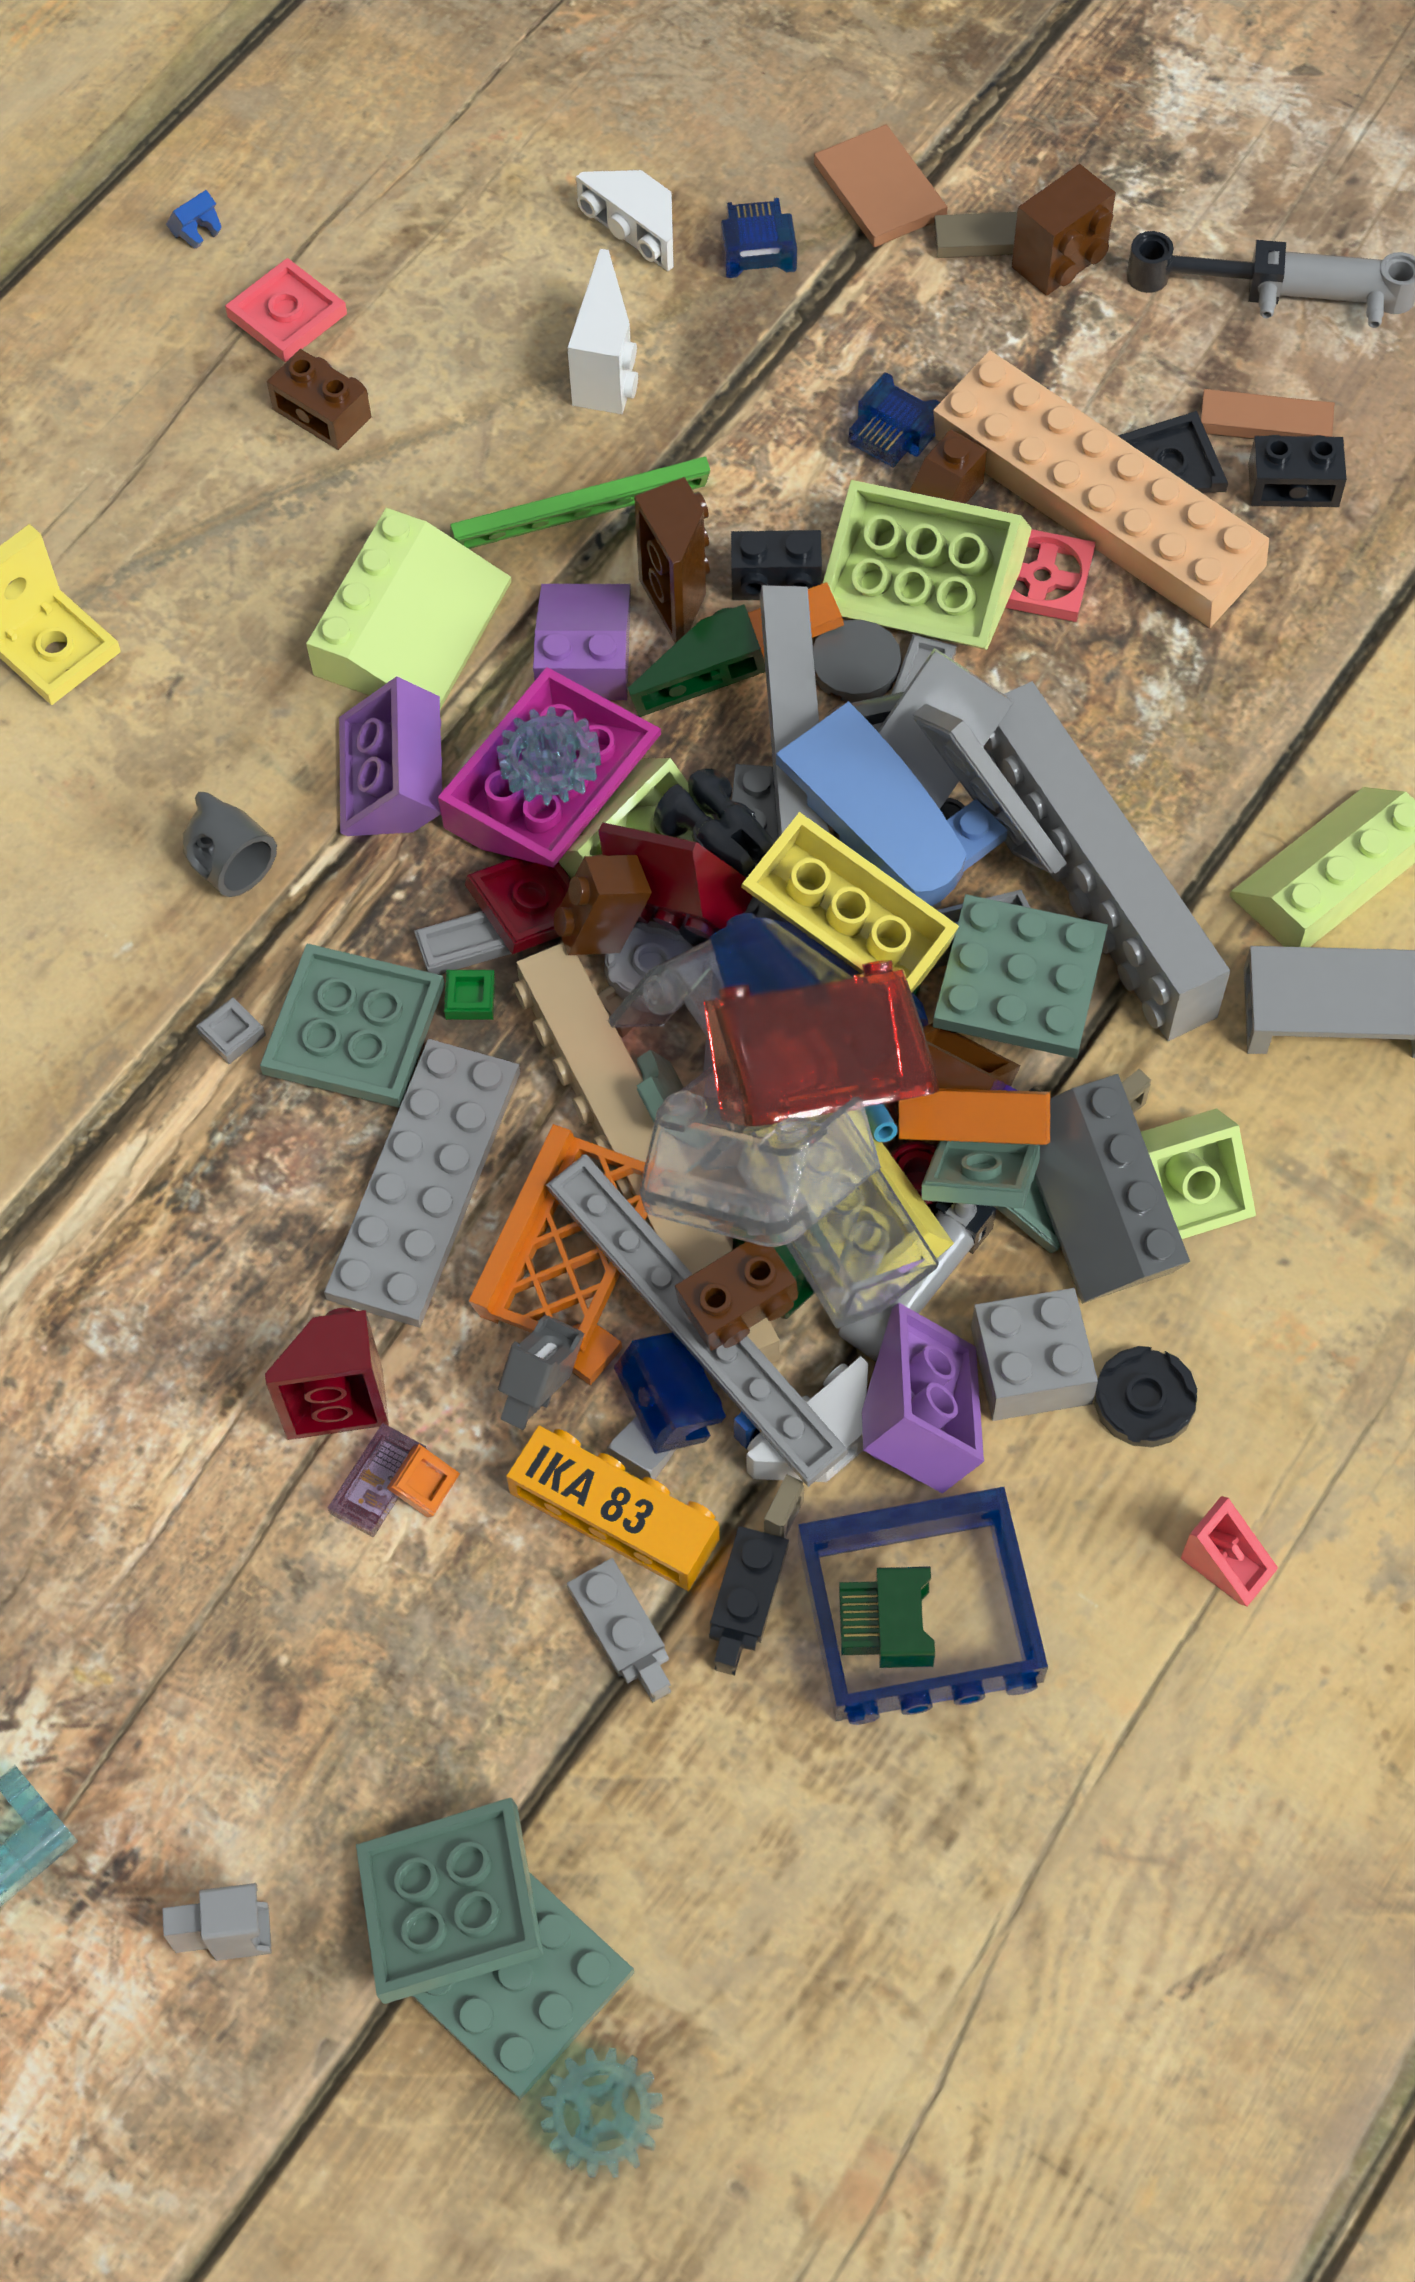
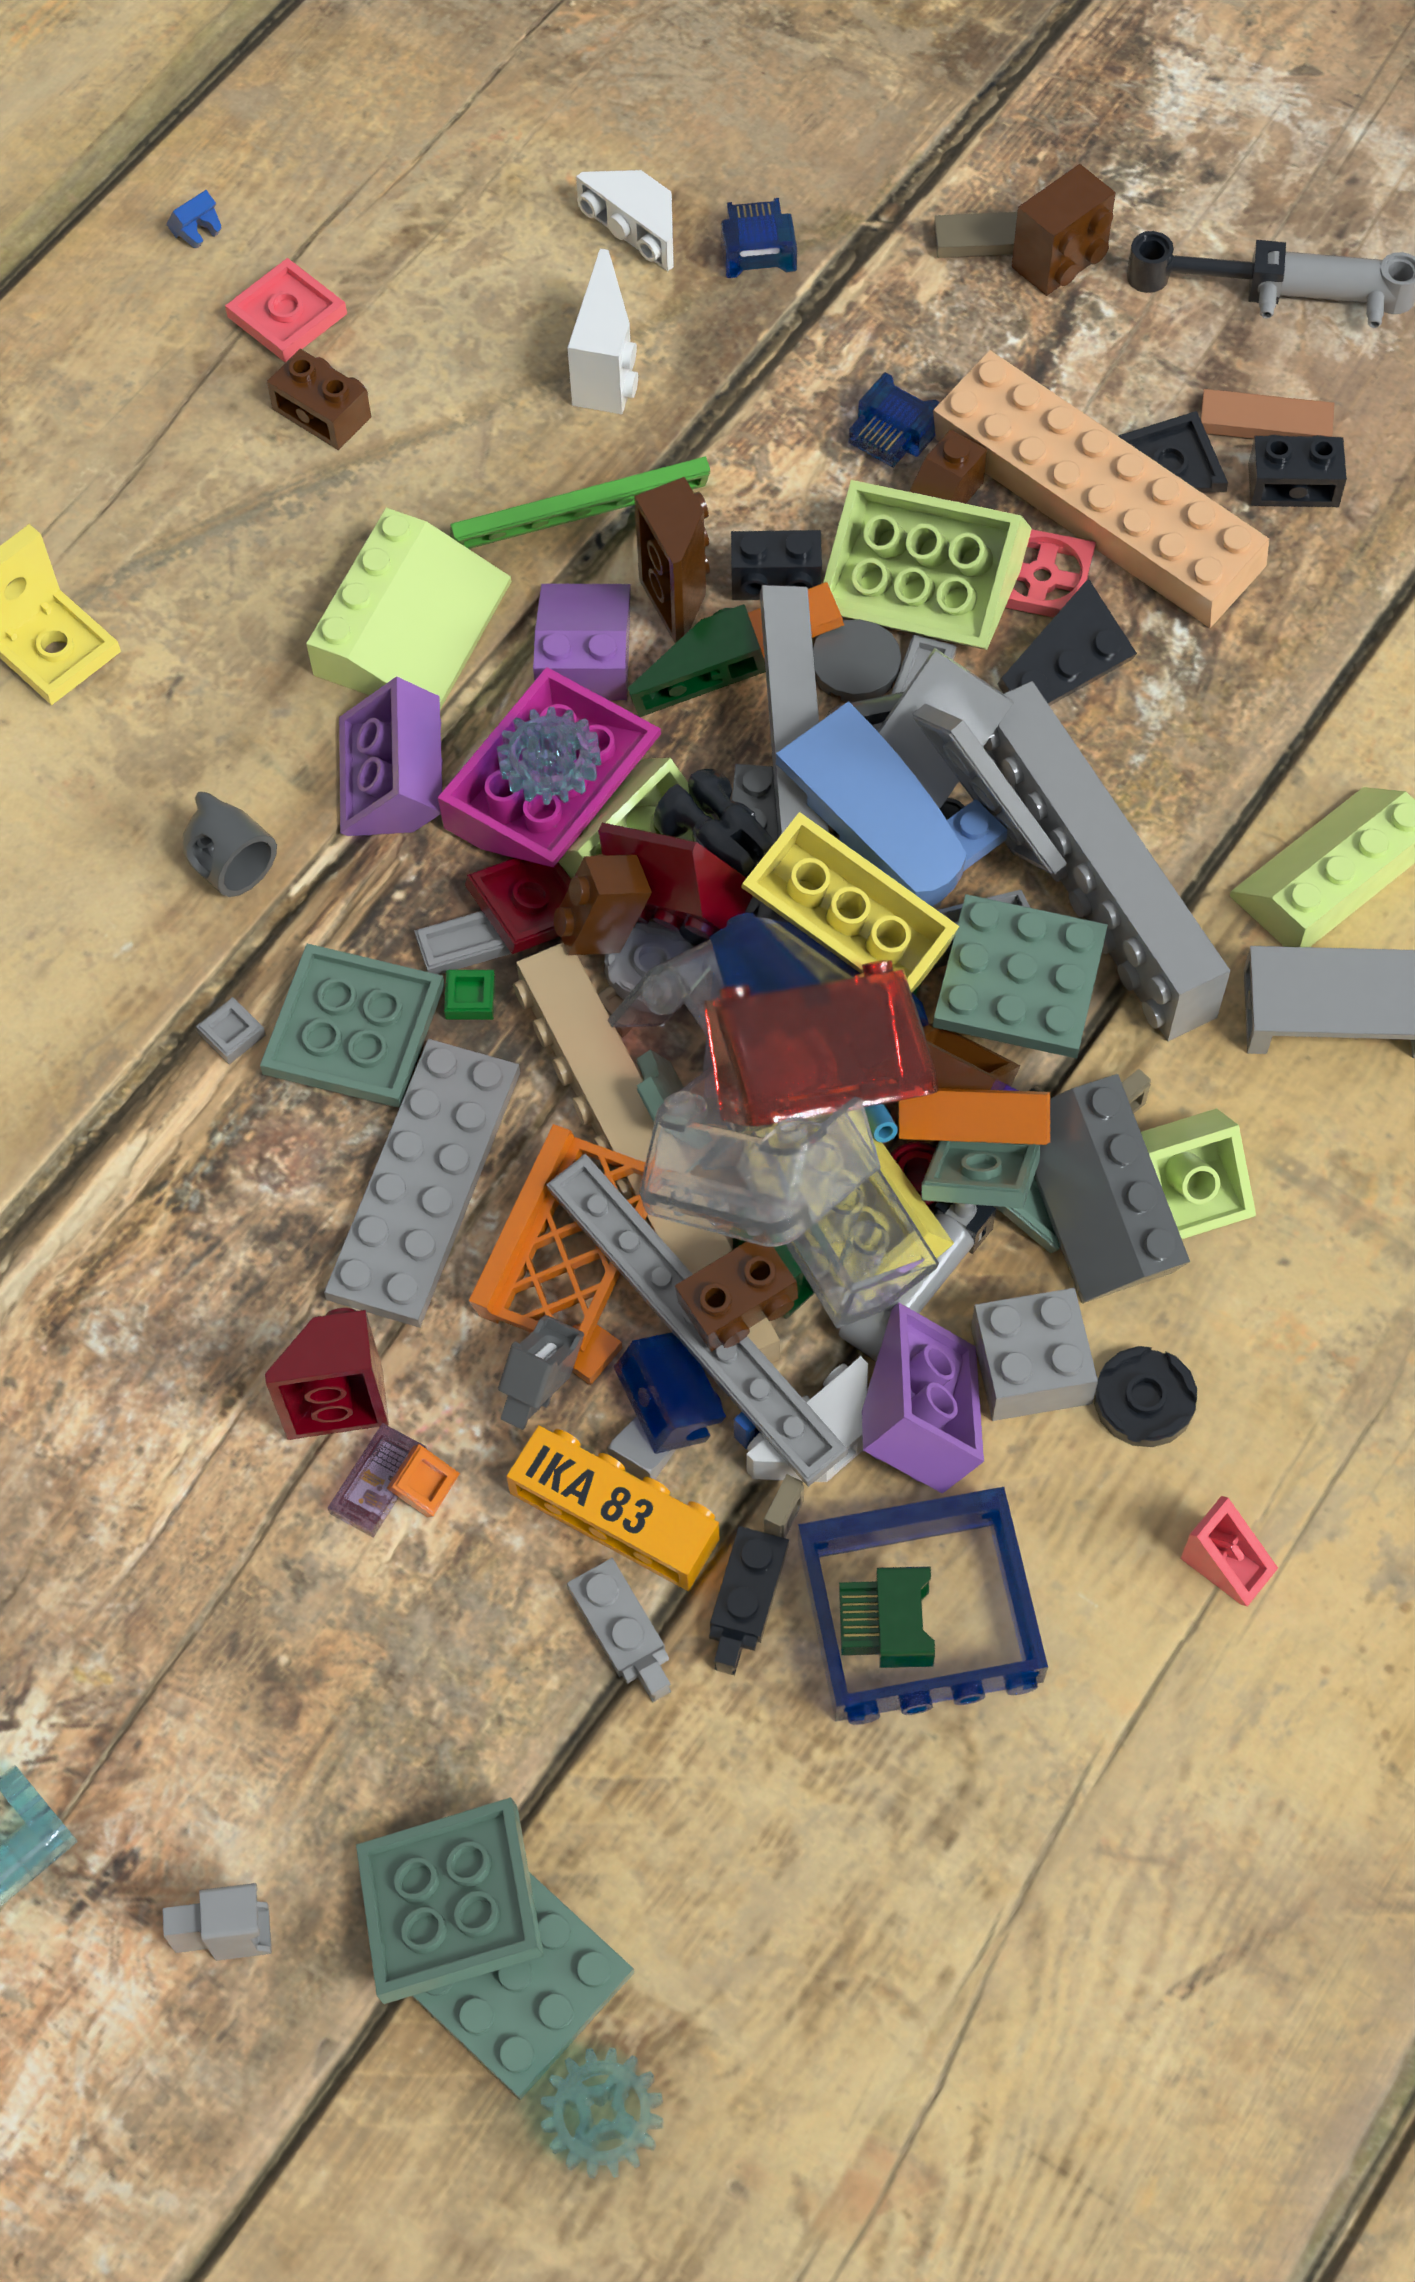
(880, 185): nougat tile -> none
(1072, 649): none -> black wing

